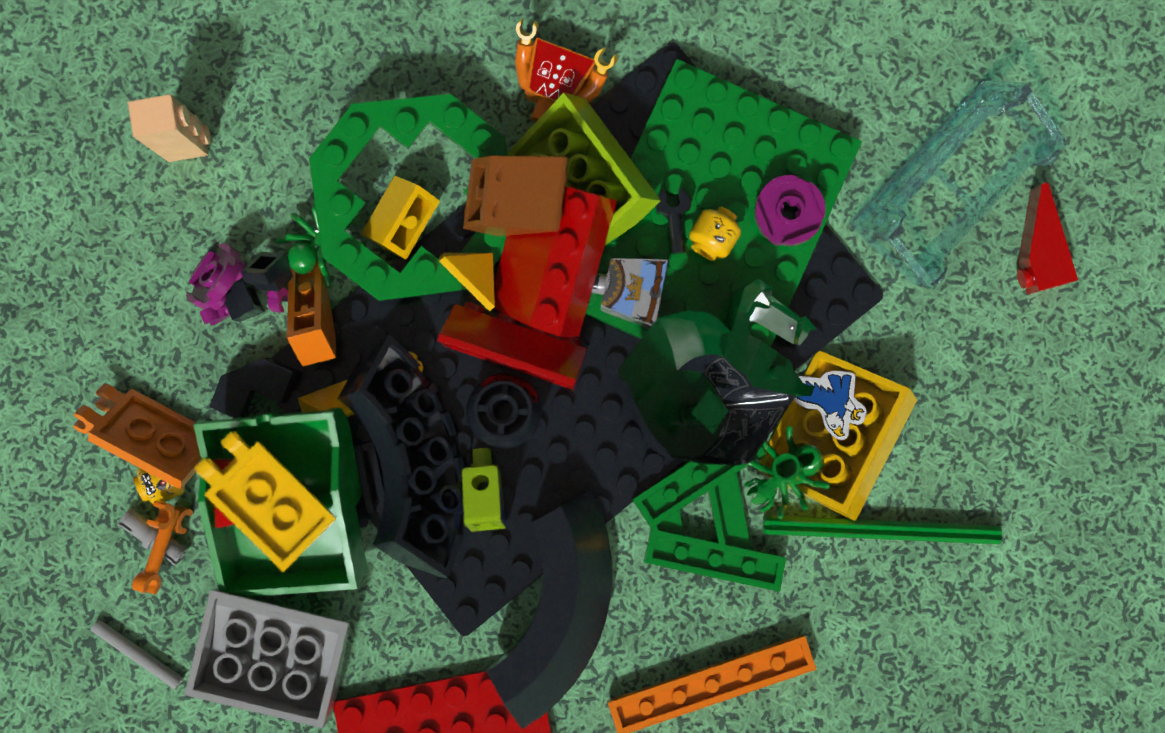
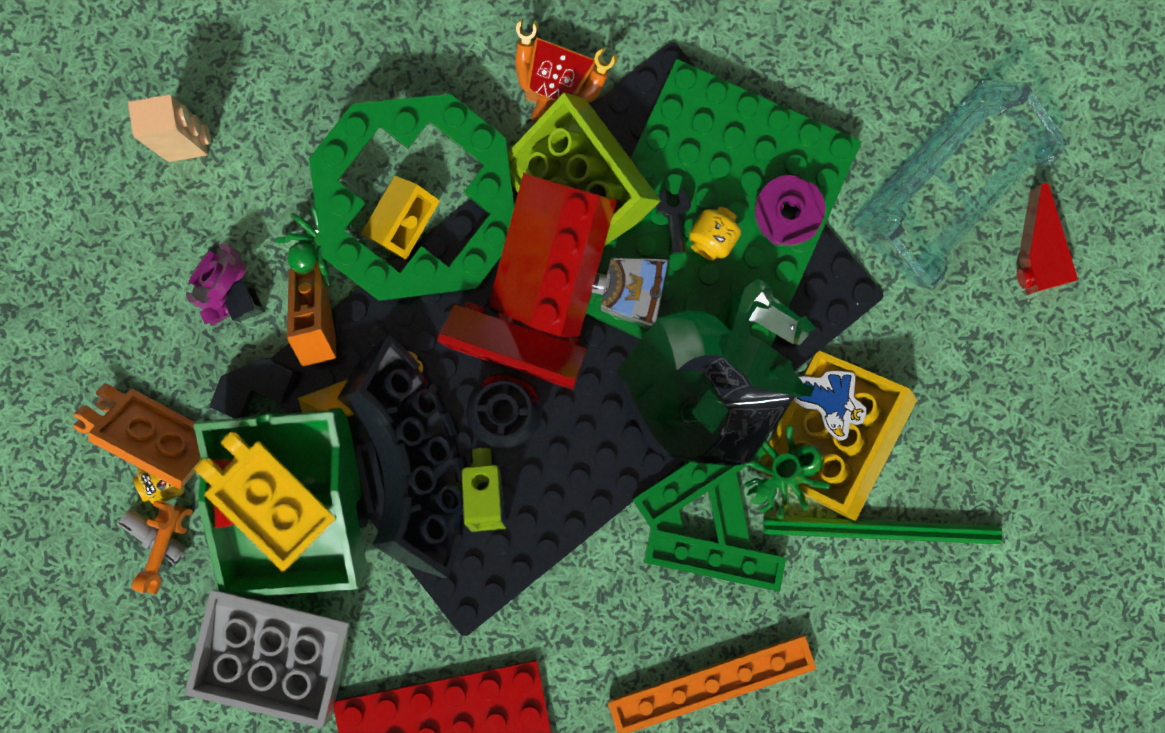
(137, 654): light grey piece -> none
(270, 273): black piece -> none
(474, 272): yellow slope -> none
(515, 194): dark orange slope -> none
(568, 613): black brick -> none

